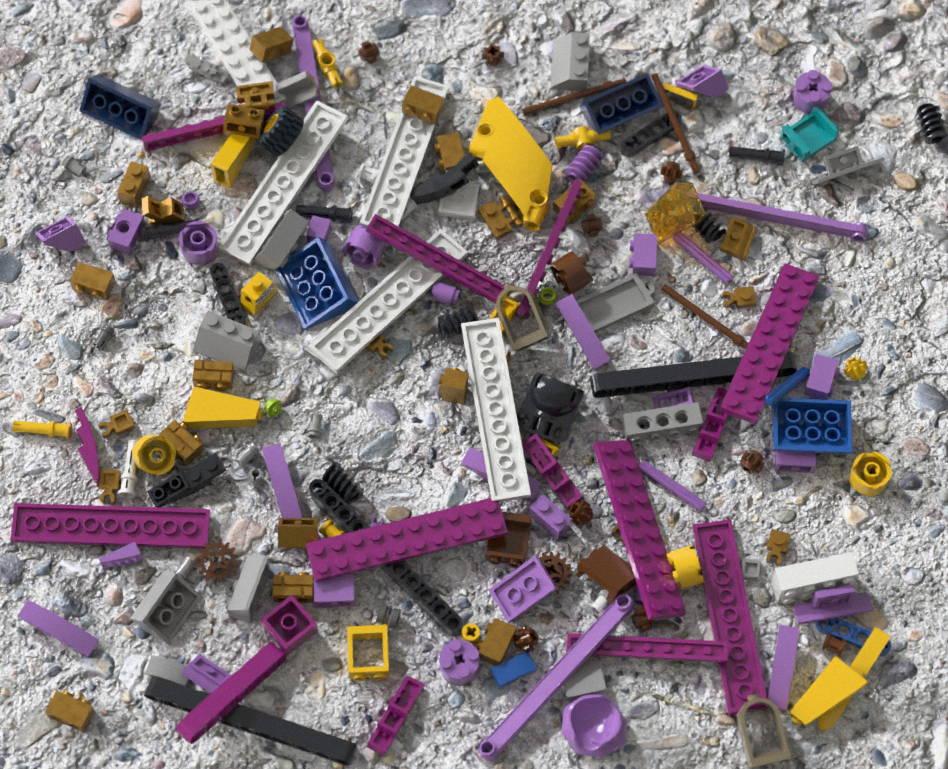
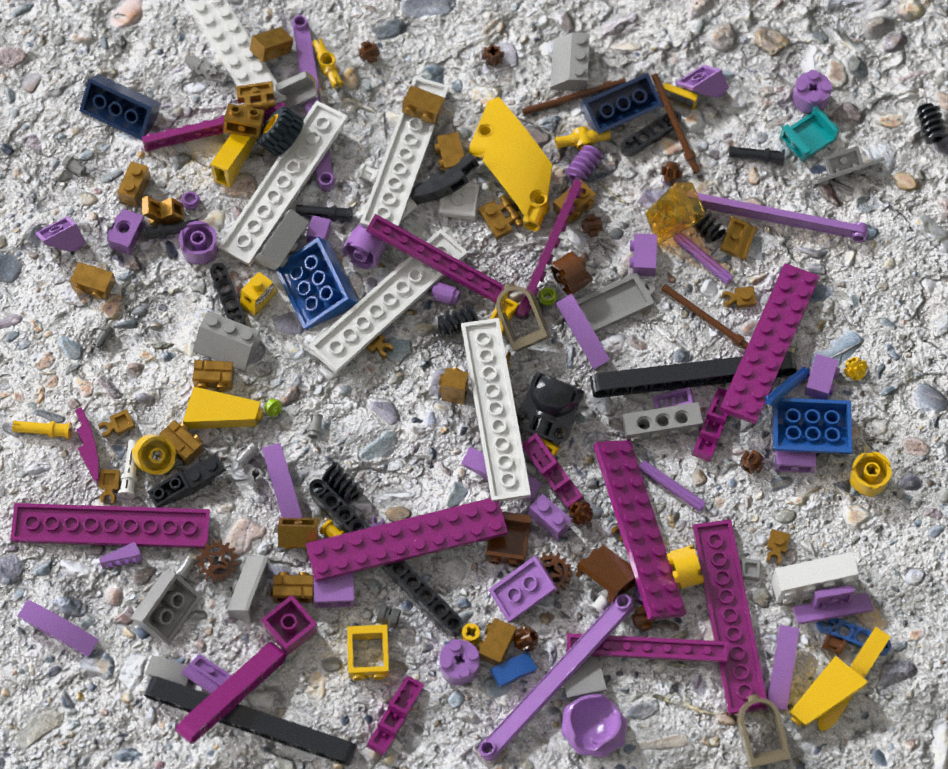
(70, 711): pearl gold brick -> none

